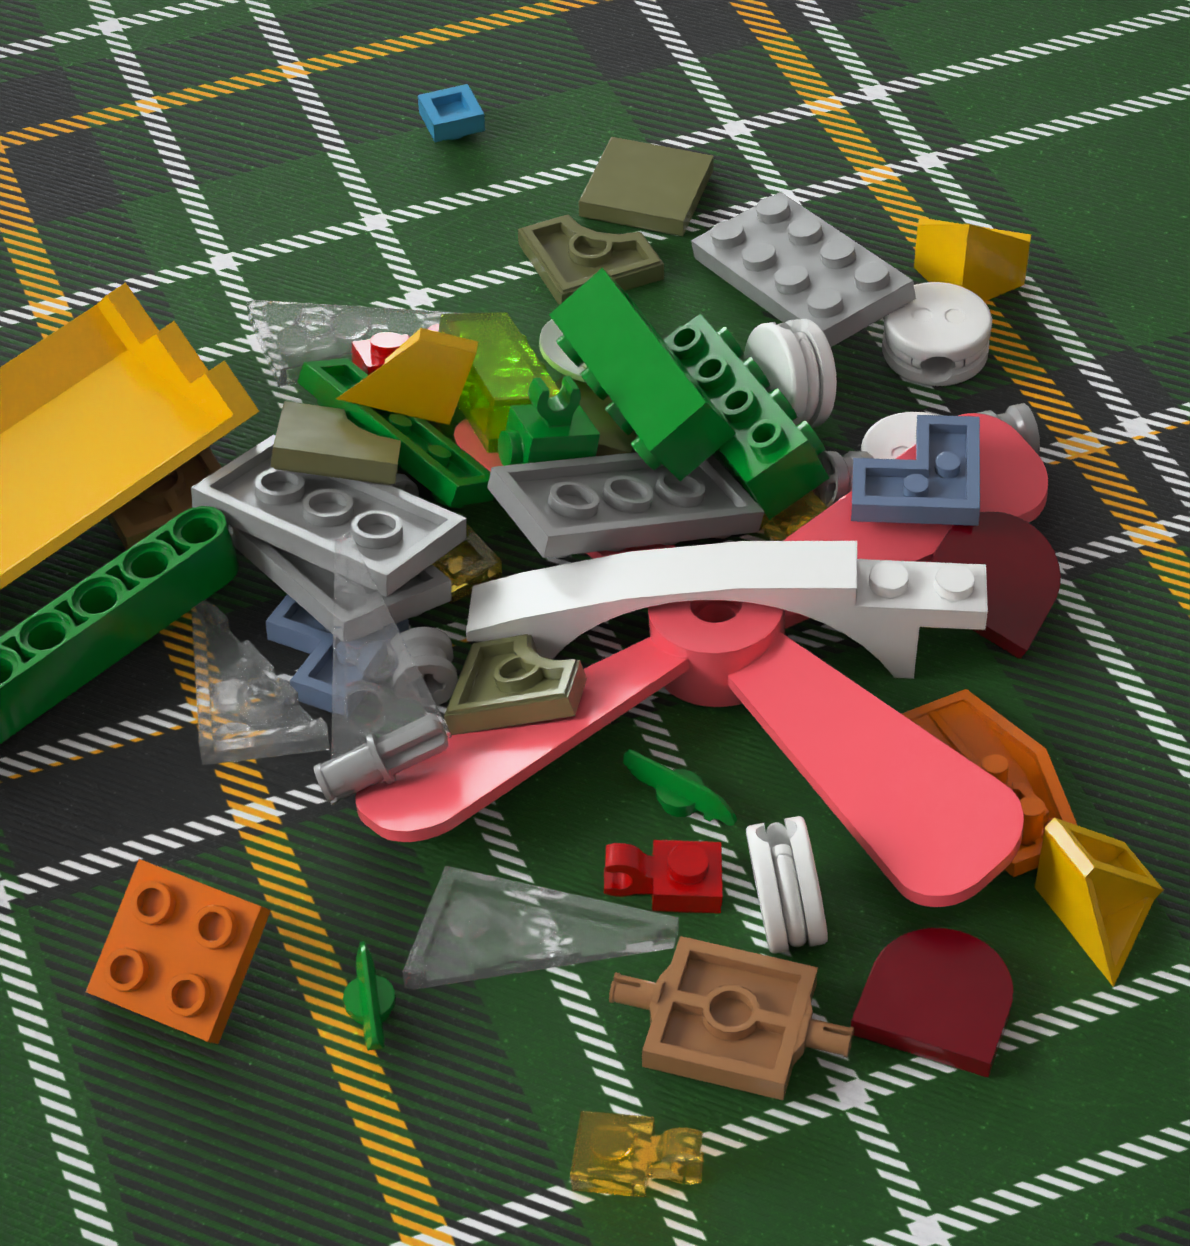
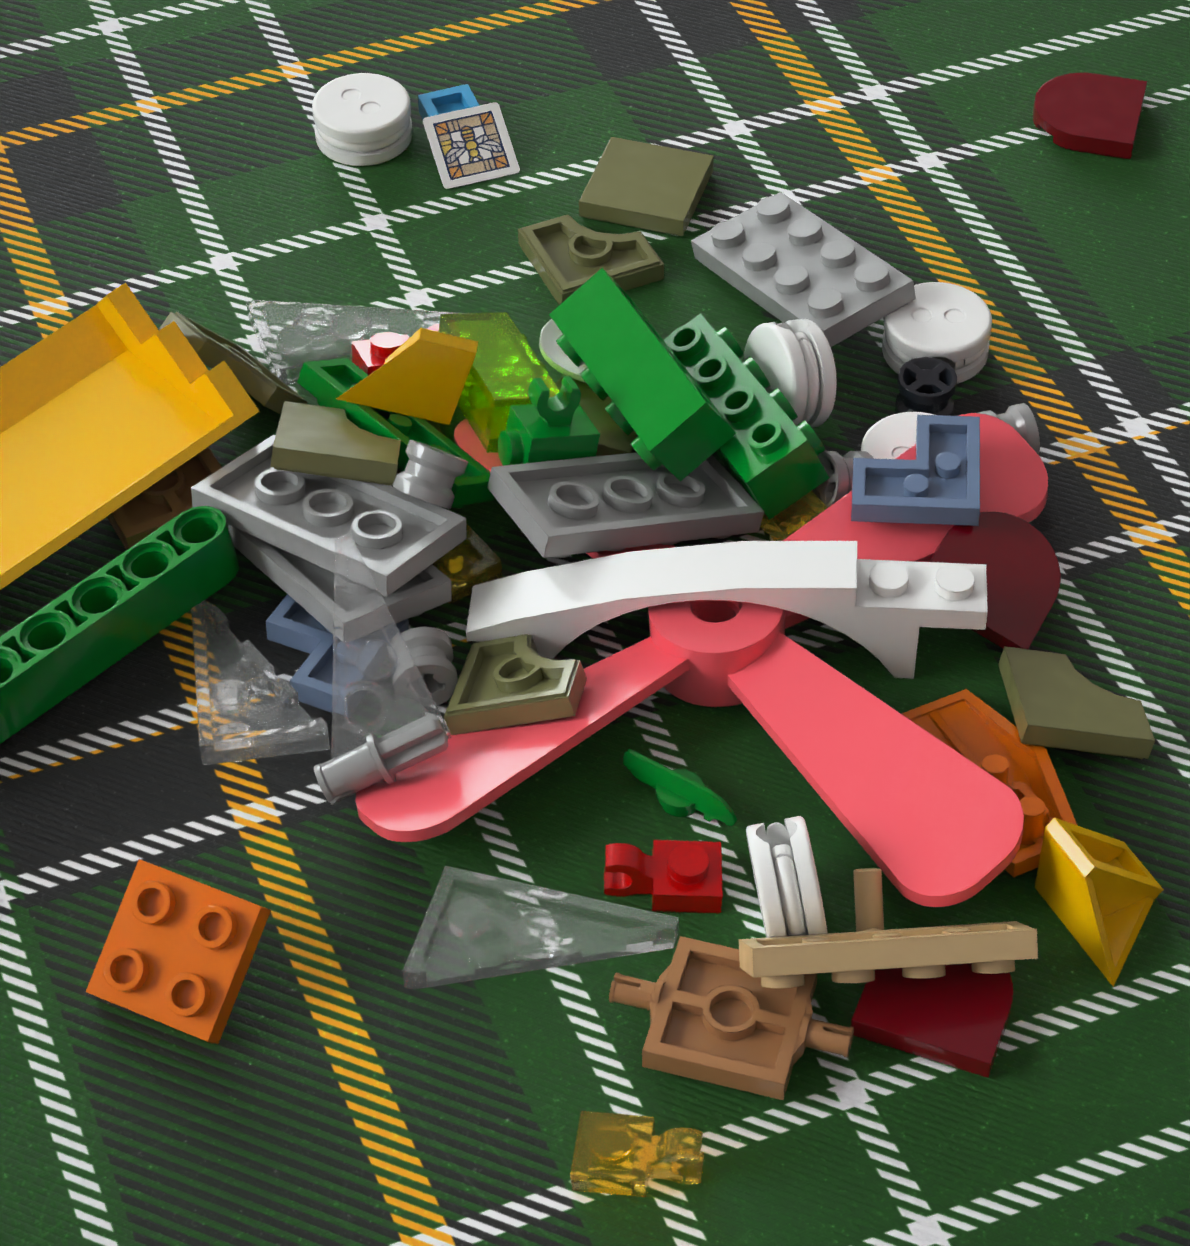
(251, 373): none -> olive tile
(362, 119): none -> white head
(369, 999): green piece -> none
(430, 474): none -> light grey wheel
(471, 145): none -> sticker
(857, 954): none -> tan plate
(926, 387): none -> black wheel
(971, 256): yellow slope -> none
(1067, 711): none -> olive tile
(1091, 112): none -> dark red tile

